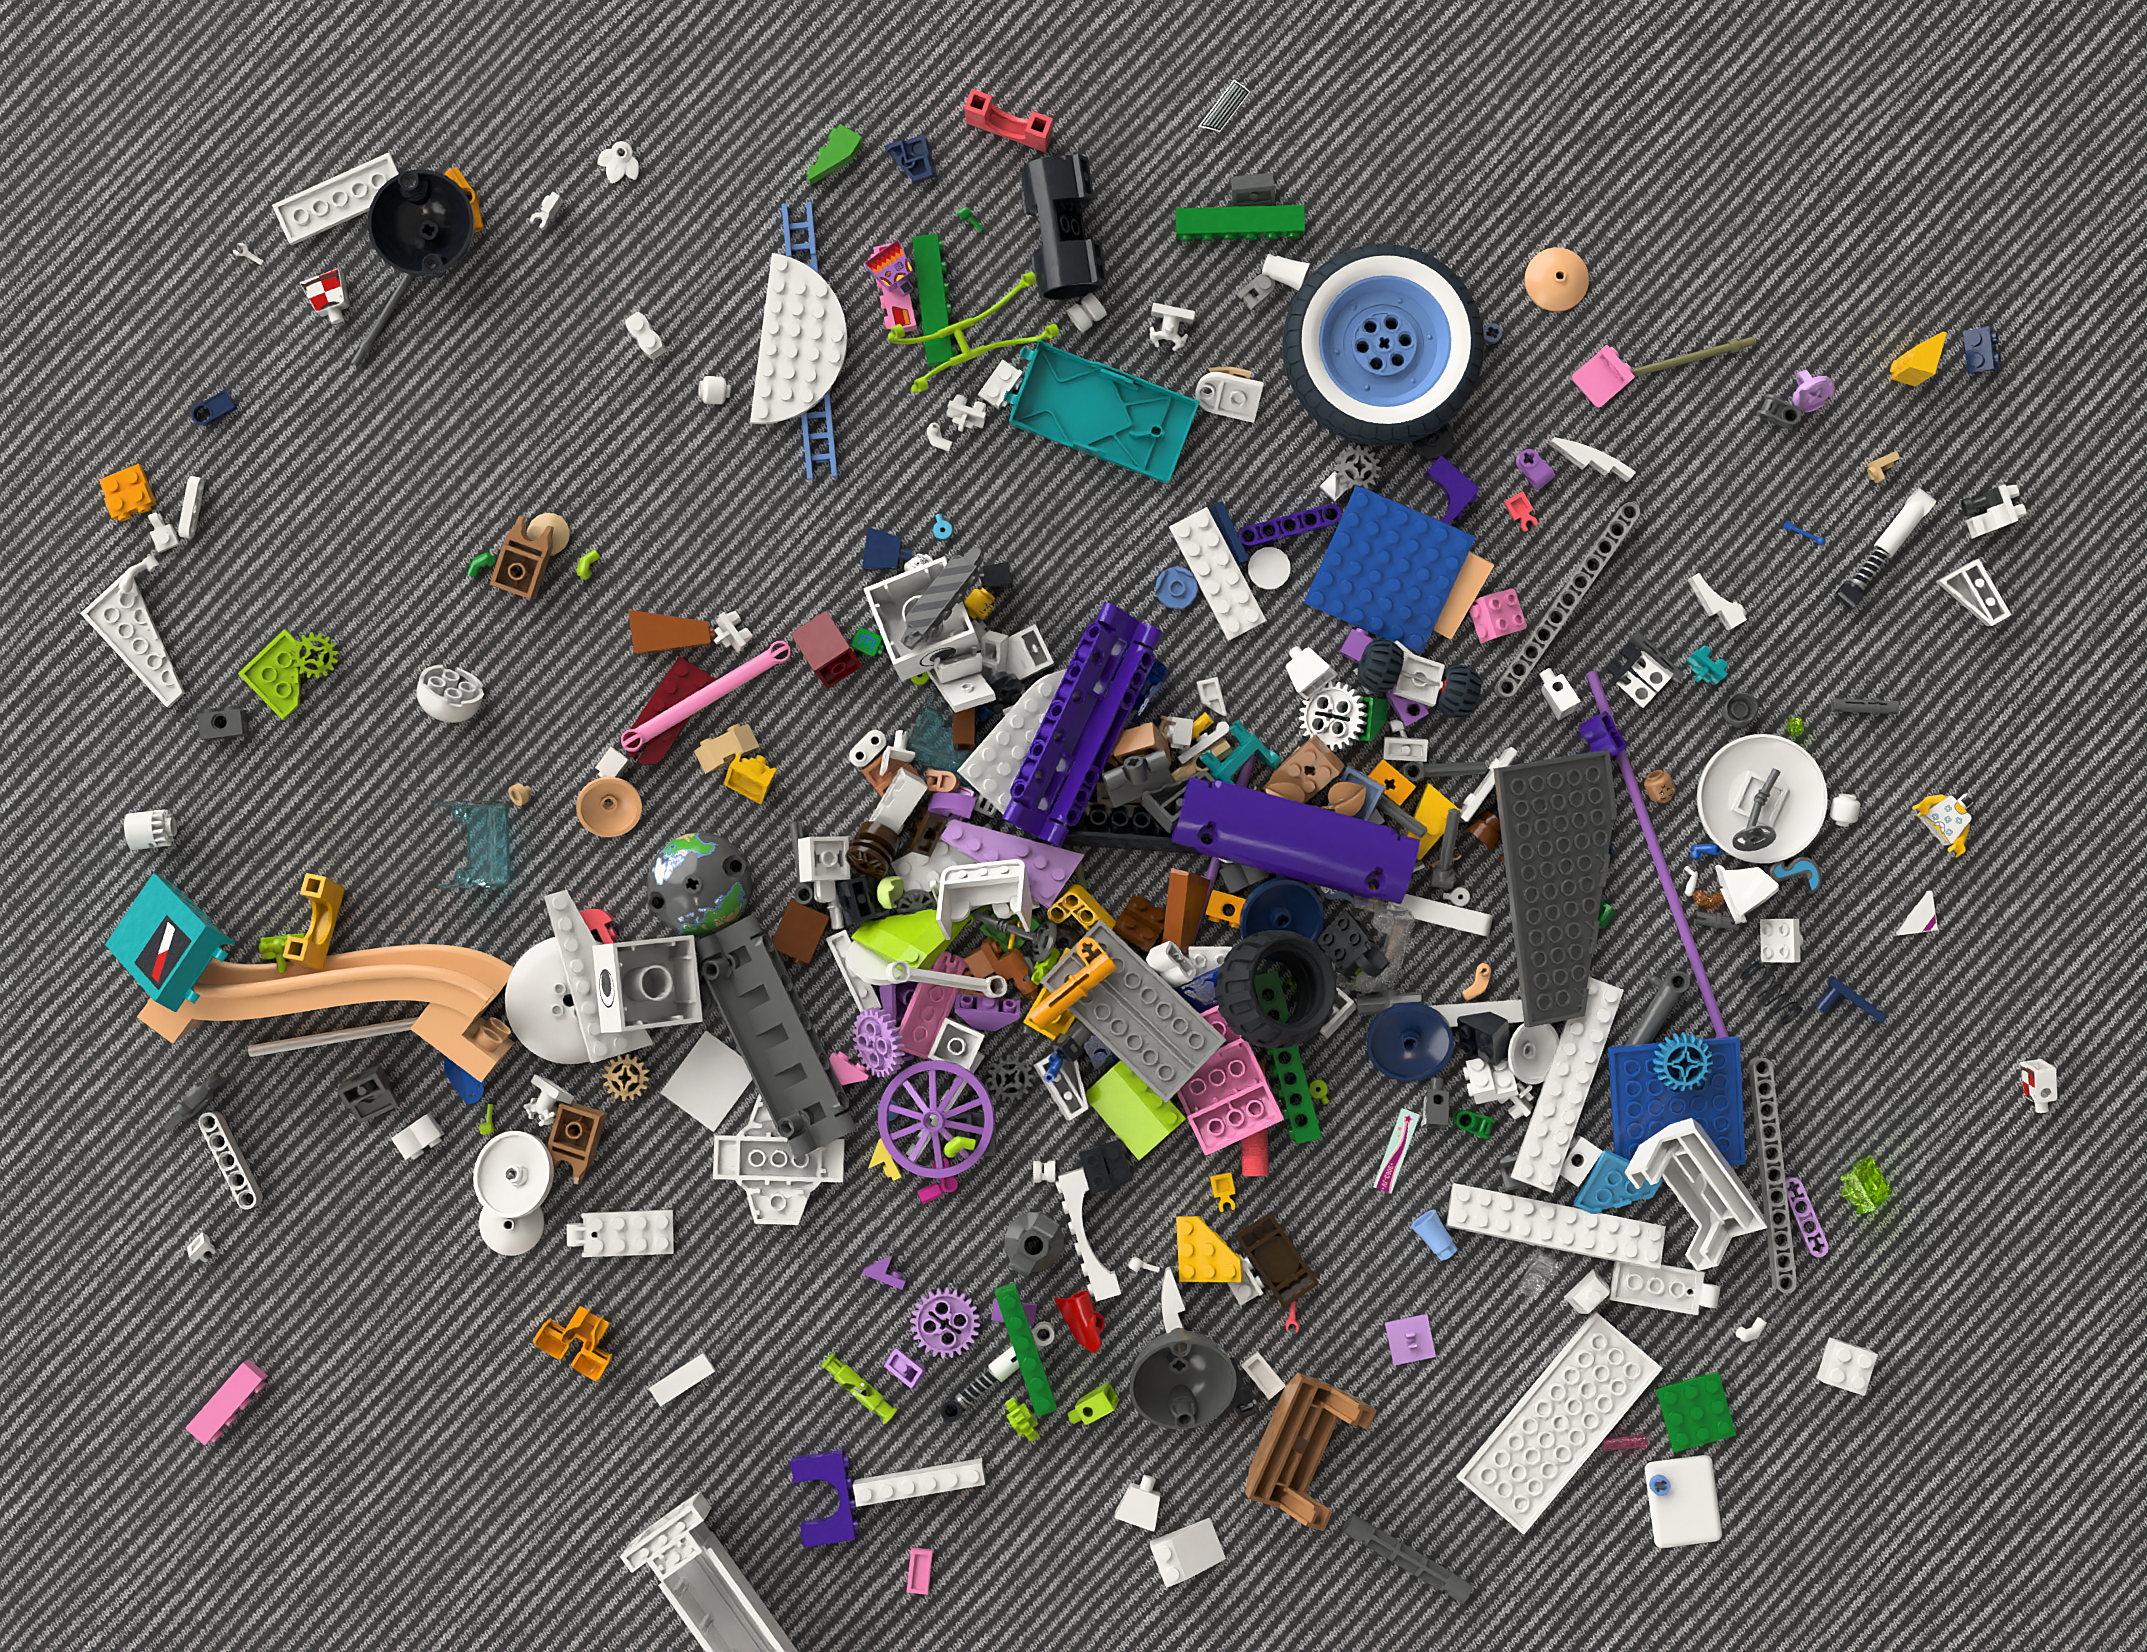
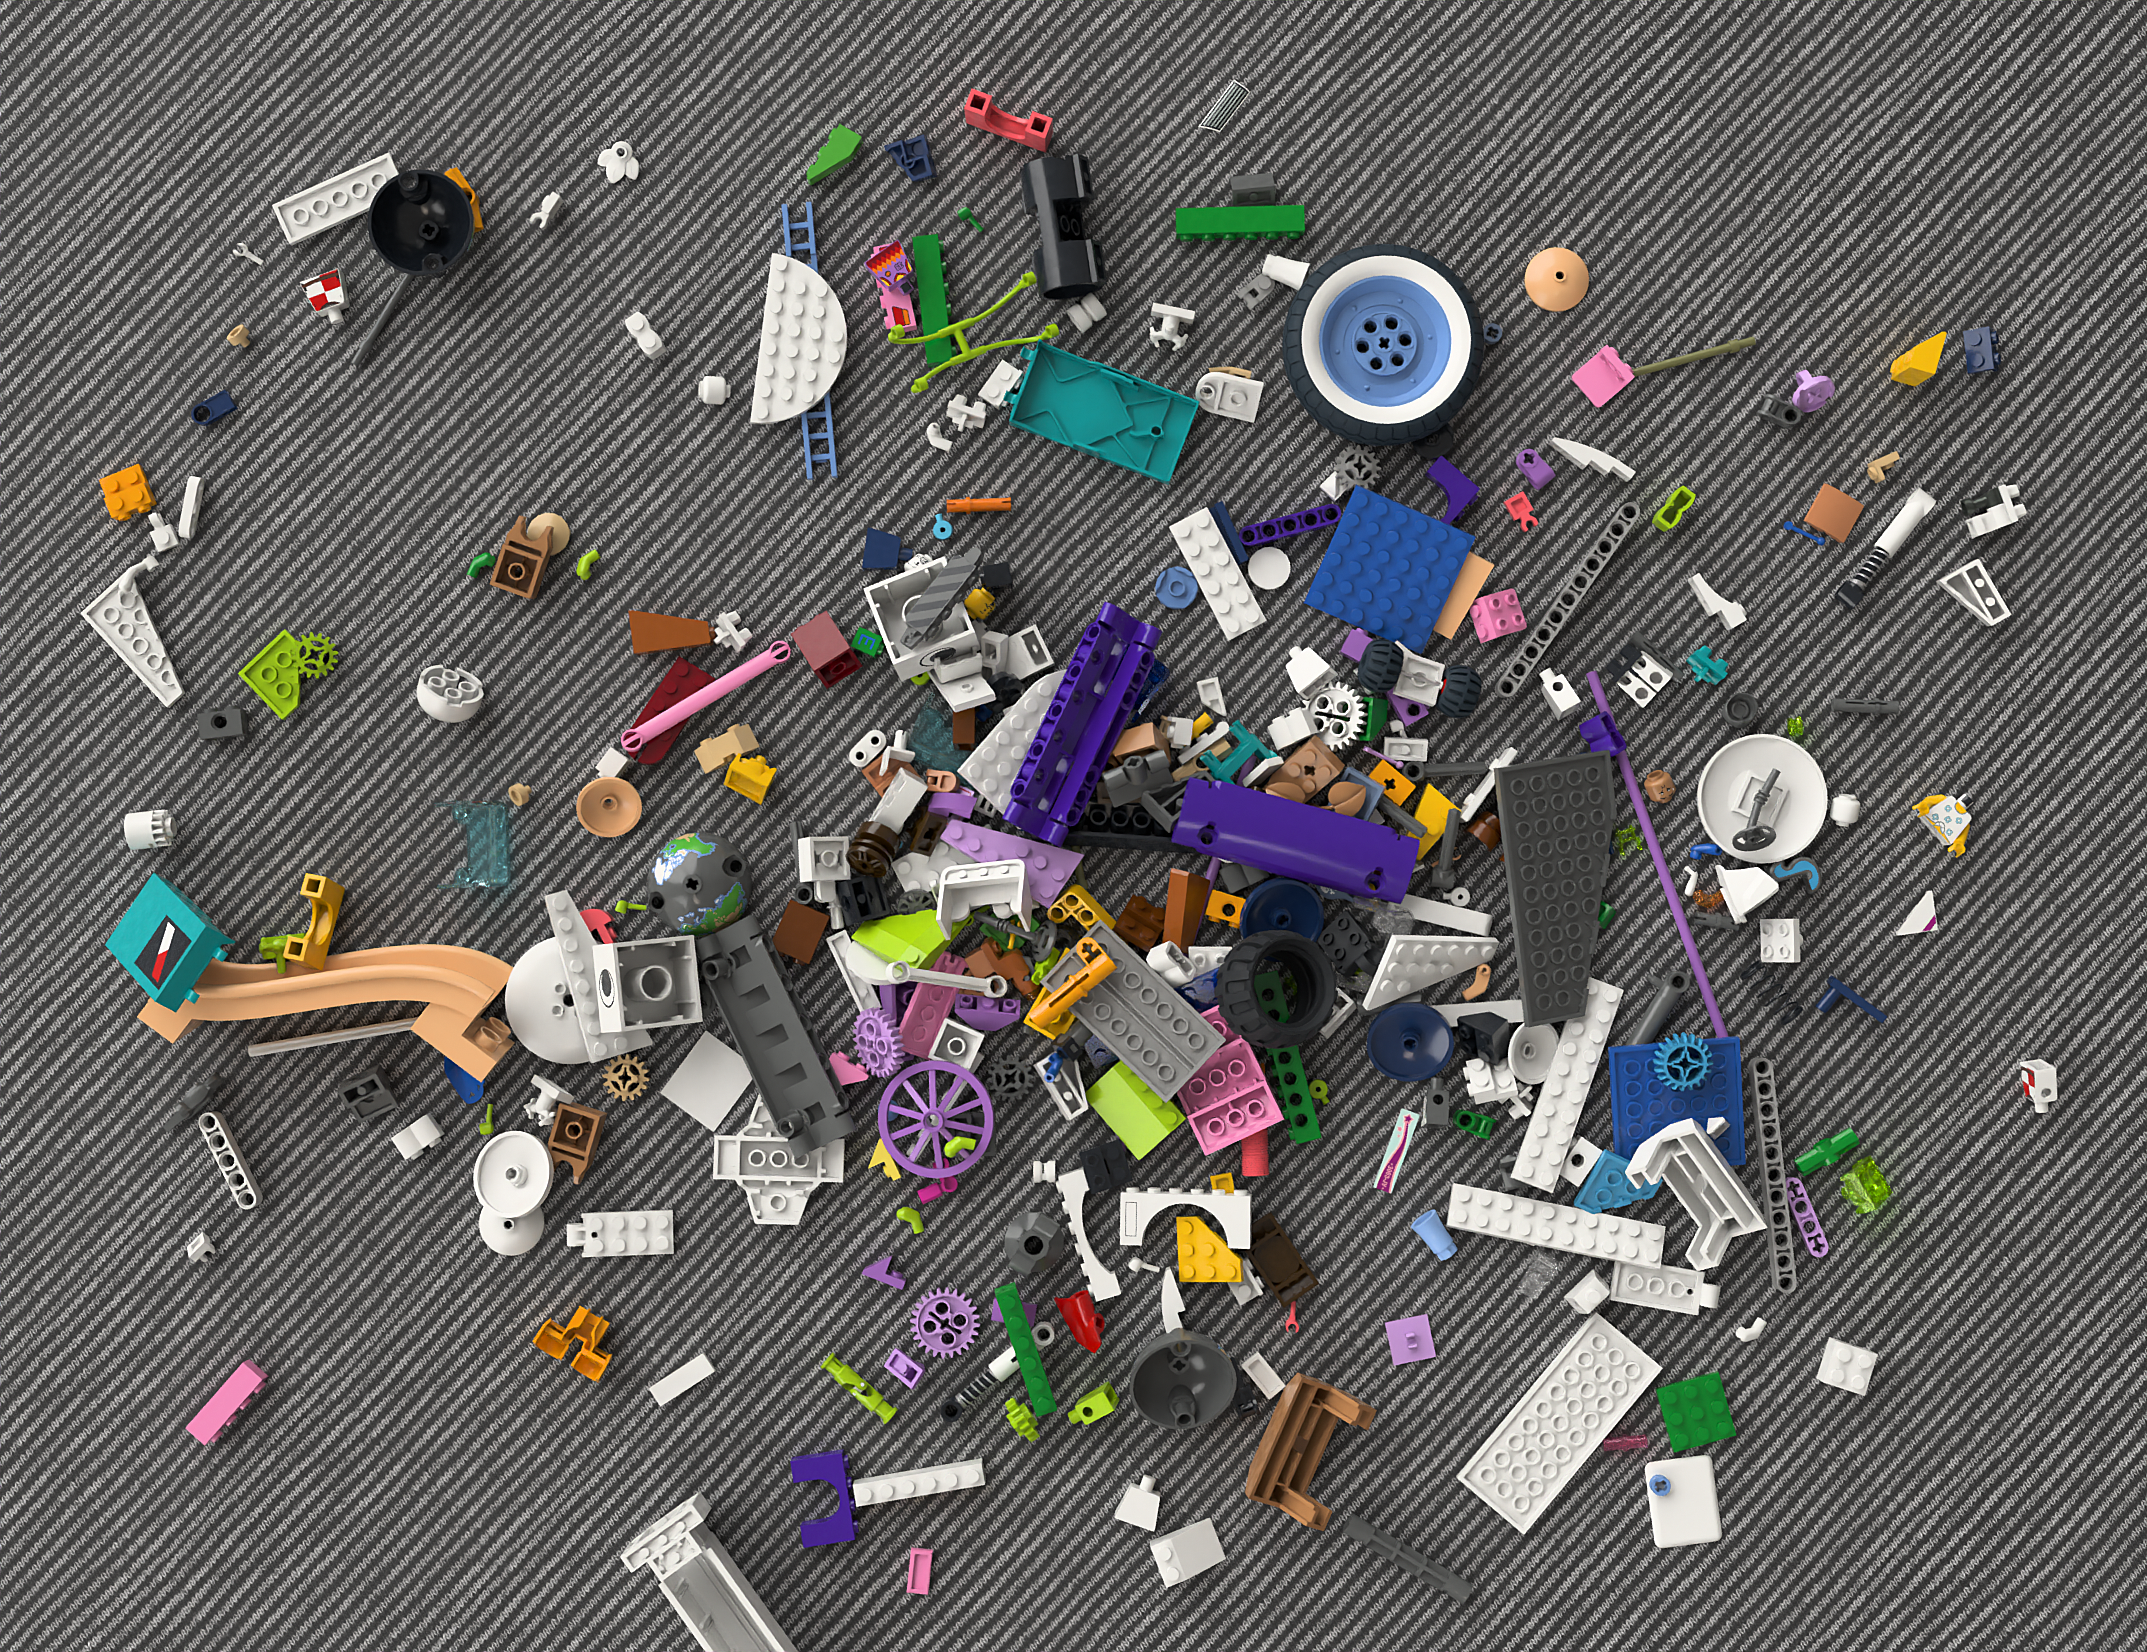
(239, 335): none -> tan tile
(622, 906): none -> lime hand
(889, 891): yellowish green hair -> none
(912, 1216): none -> lime arm
(978, 505): none -> orange pin
(1231, 1209): none -> white arch
(1262, 771): none -> white tile
(1292, 729): none -> white brick
(1399, 765): none -> lavender hinge
(1420, 961): none -> white wing
(1630, 830): none -> clear neon green piece
(1675, 504): none -> lime brick
(1716, 1126): none -> white slope
(1826, 1151): none -> green piece
(1833, 513): none -> nougat slope

